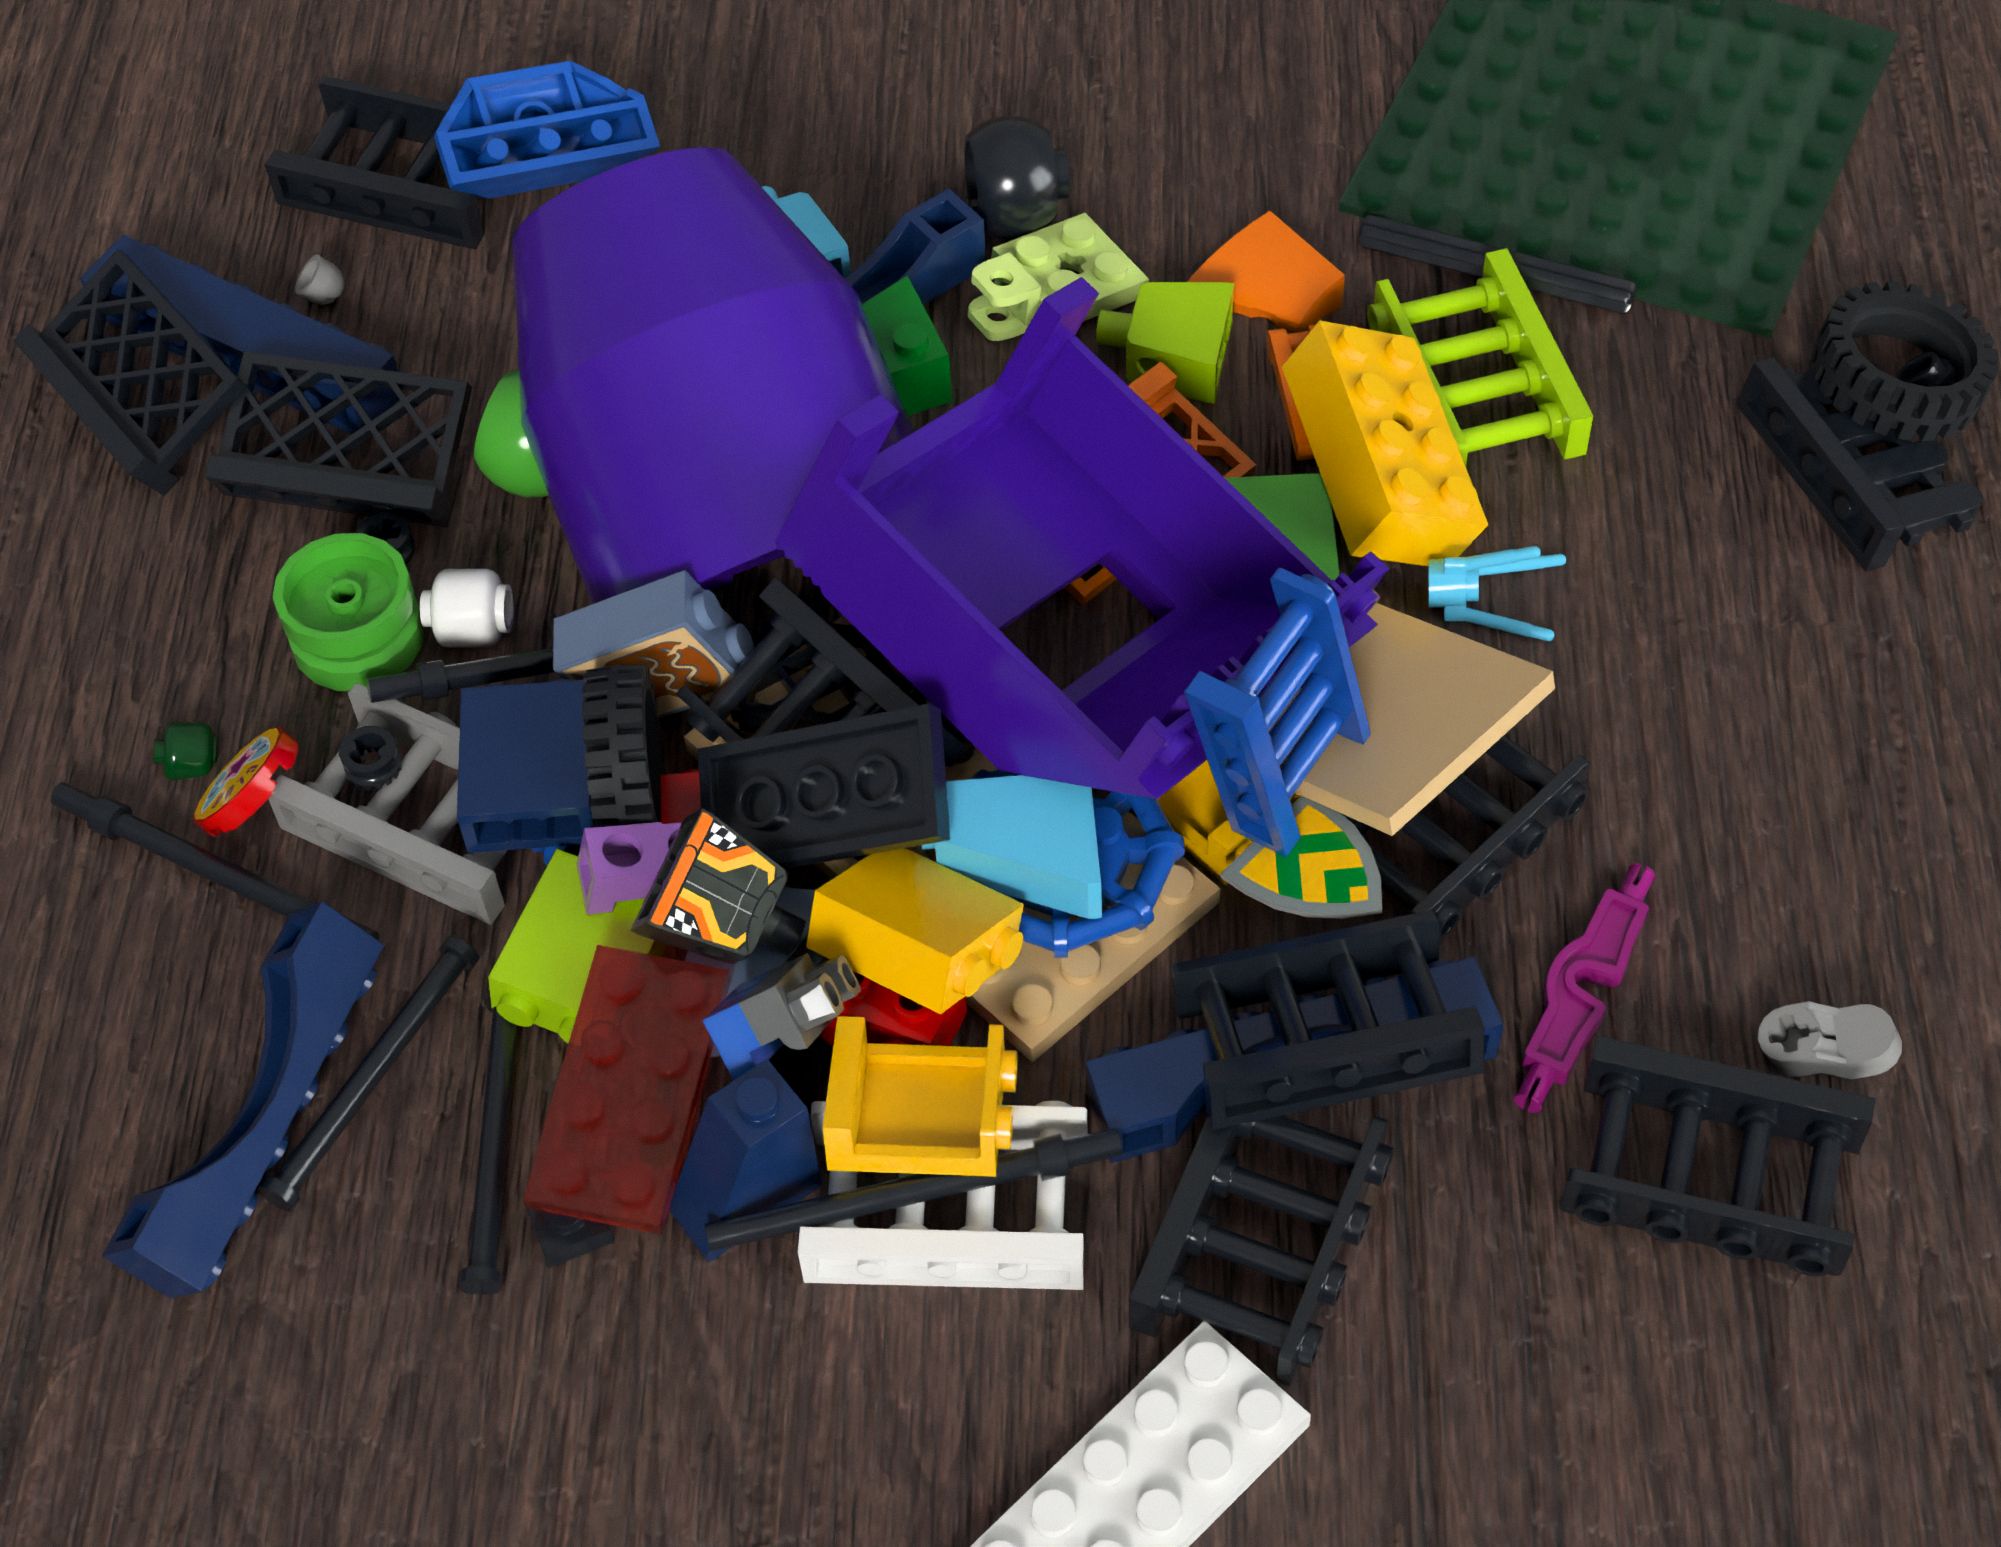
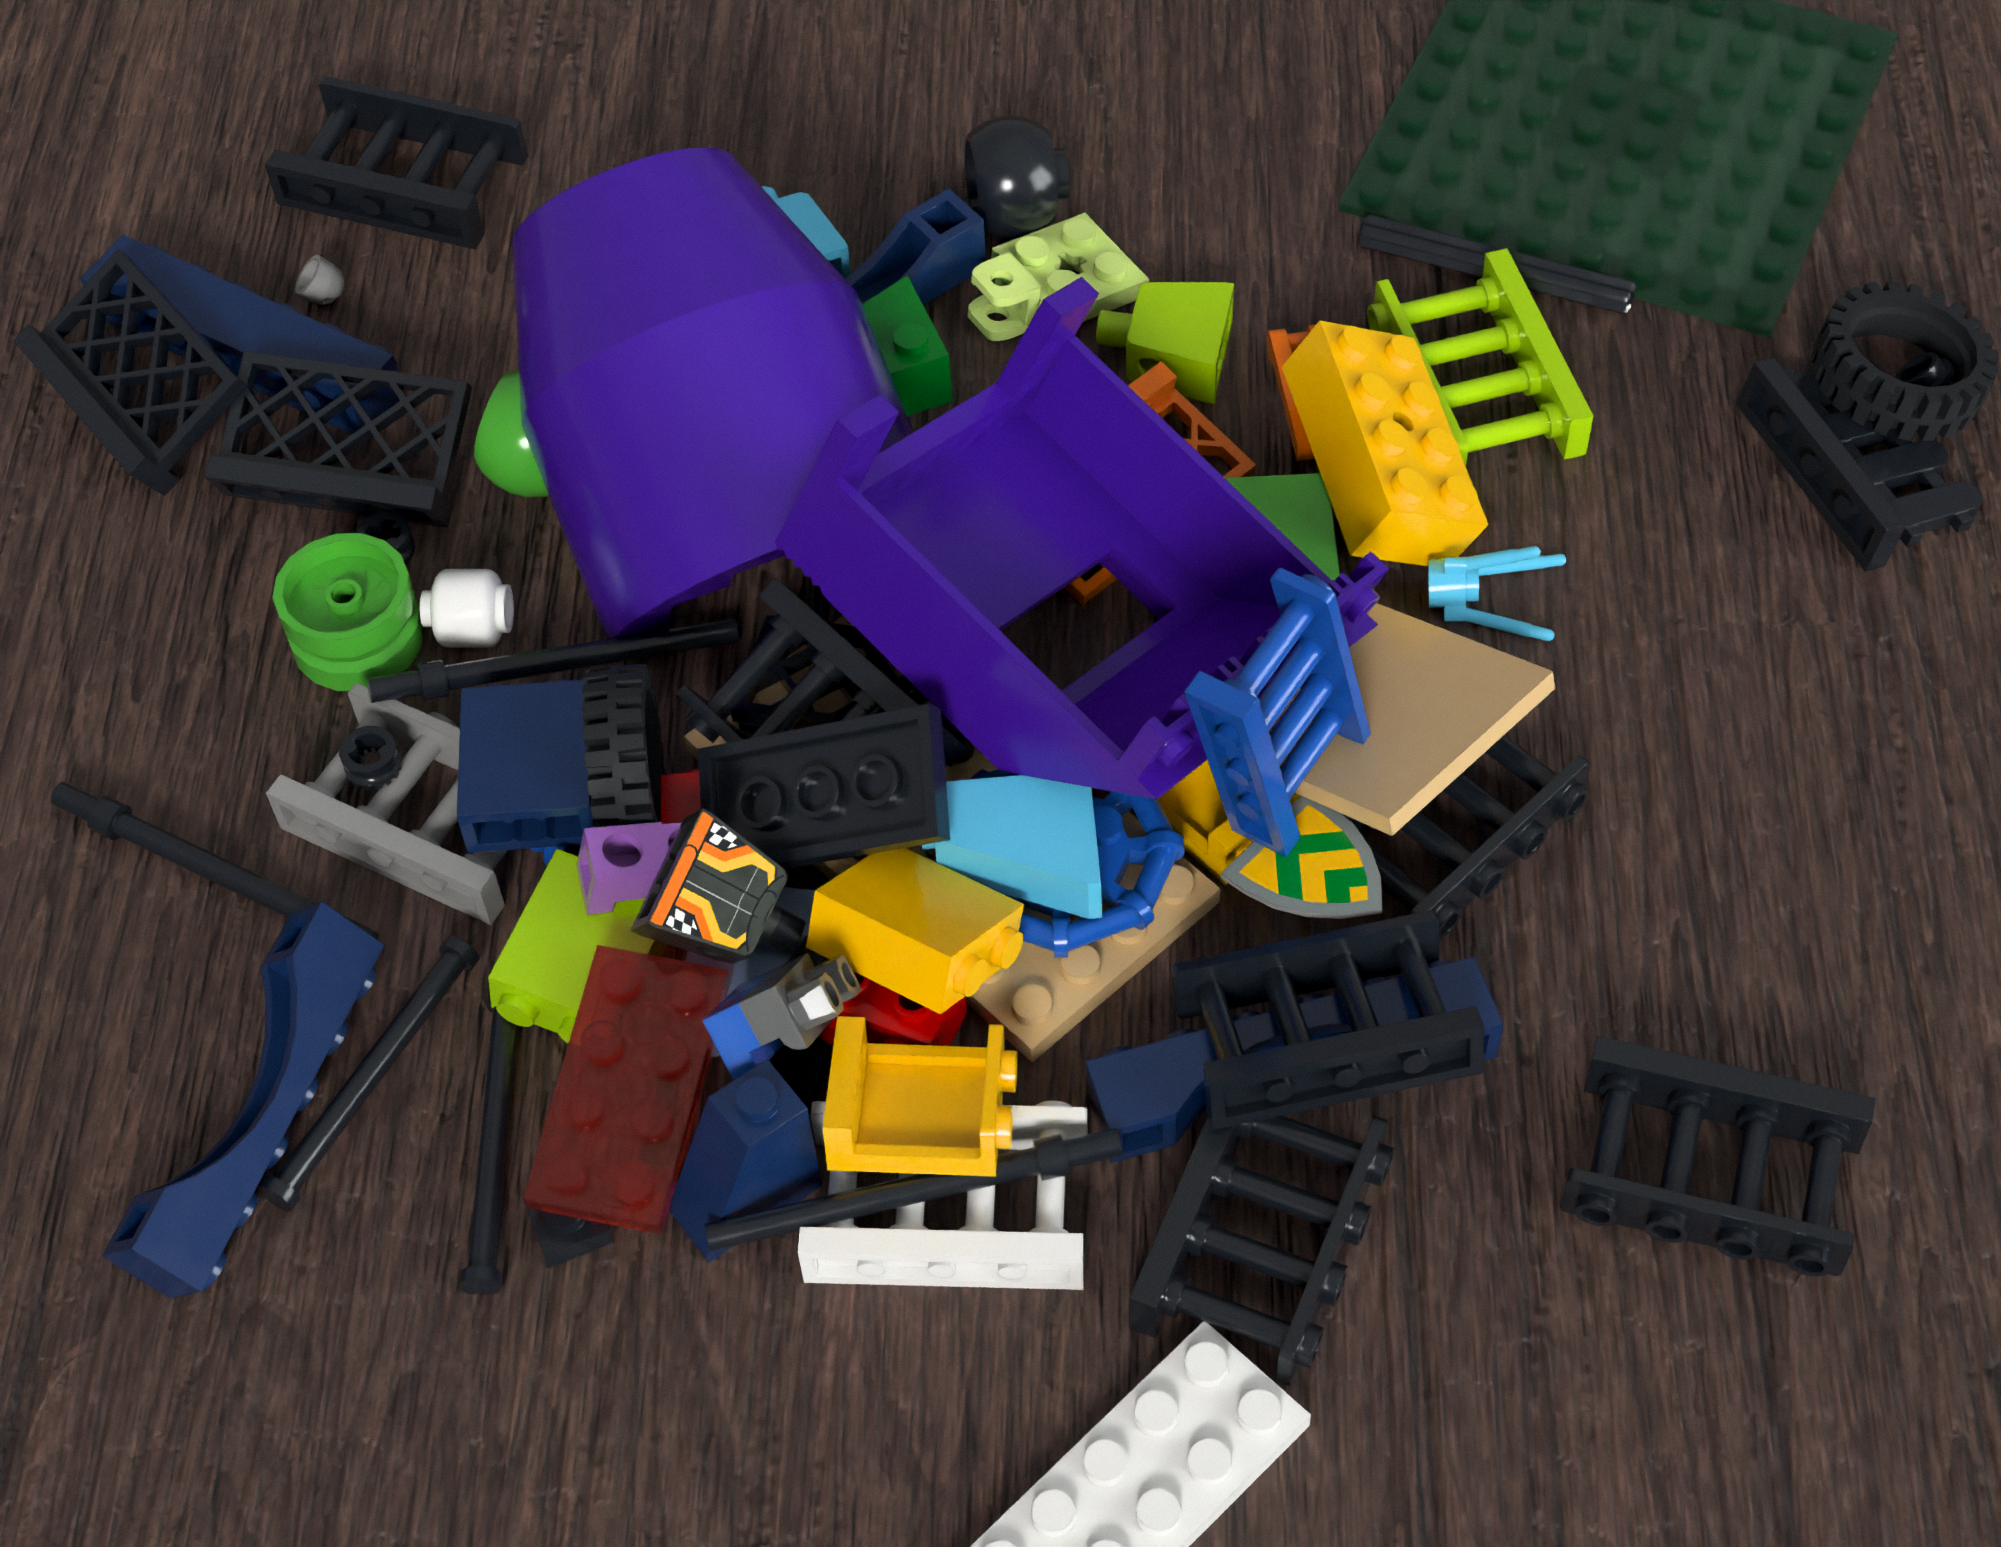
(185, 750): dark green piece -> none
(245, 782): tile -> none
(540, 130): blue wedge -> none
(662, 624): sand blue brick -> none
(1275, 275): orange slope -> none
(1570, 1011): magenta piece -> none
(1830, 1040): light grey piece -> none

